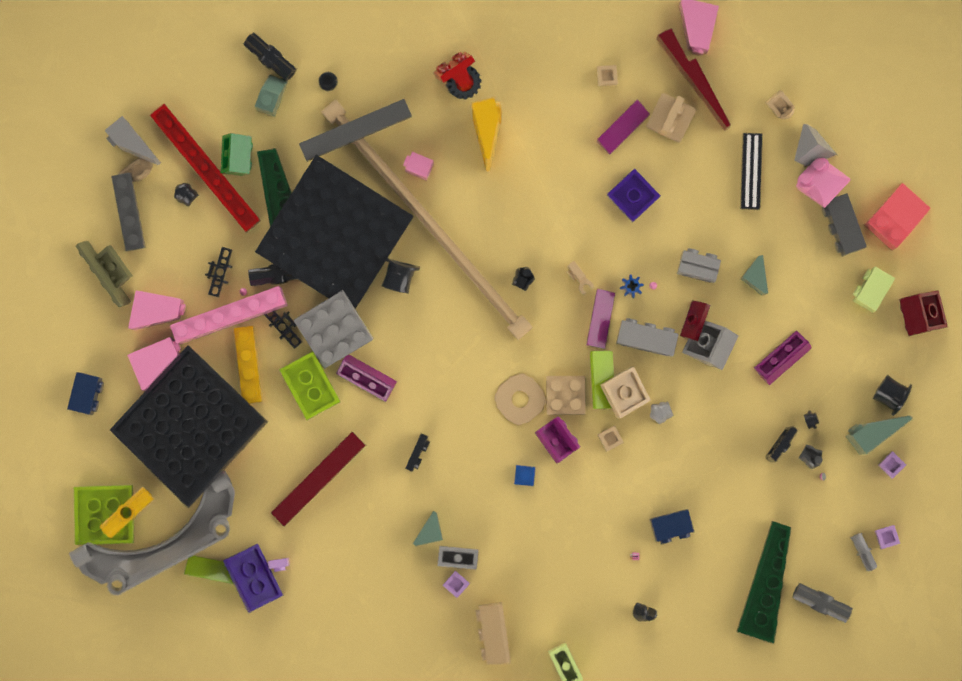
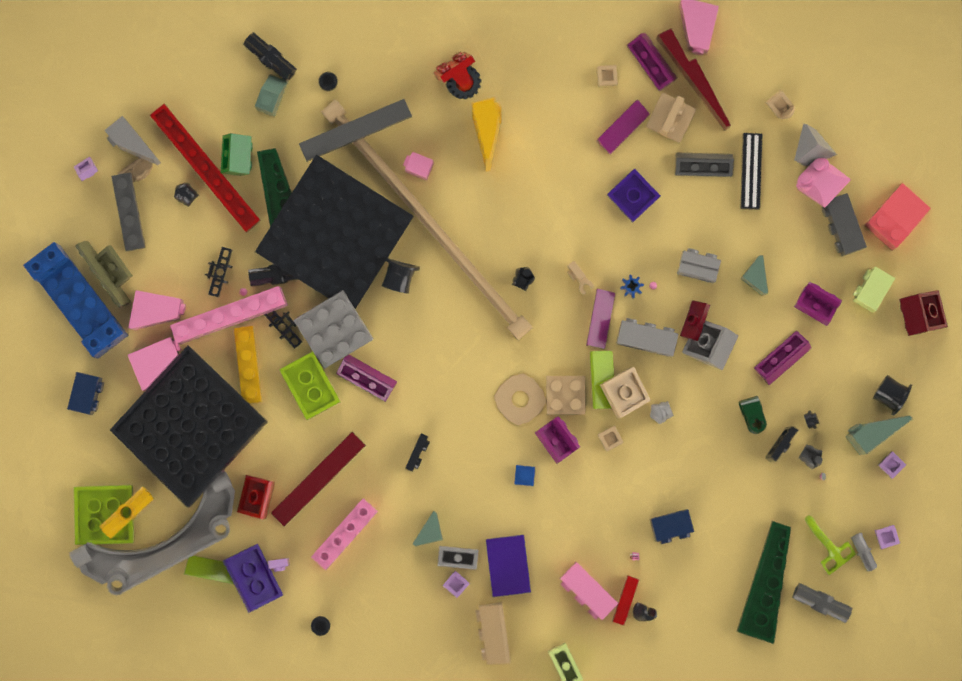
(76, 300): none -> blue plate
(86, 169): none -> lavender plate
(255, 497): none -> red slope
(320, 625): none -> black plate
(344, 534): none -> bright pink brick
(508, 565): none -> dark purple tile
(588, 591): none -> bright pink brick
(625, 600): none -> red piece
(652, 61): none -> magenta slope
(704, 164): none -> dark grey slope
(751, 411): none -> dark green piece
(818, 303): none -> magenta bracket
(833, 551): none -> lime piece

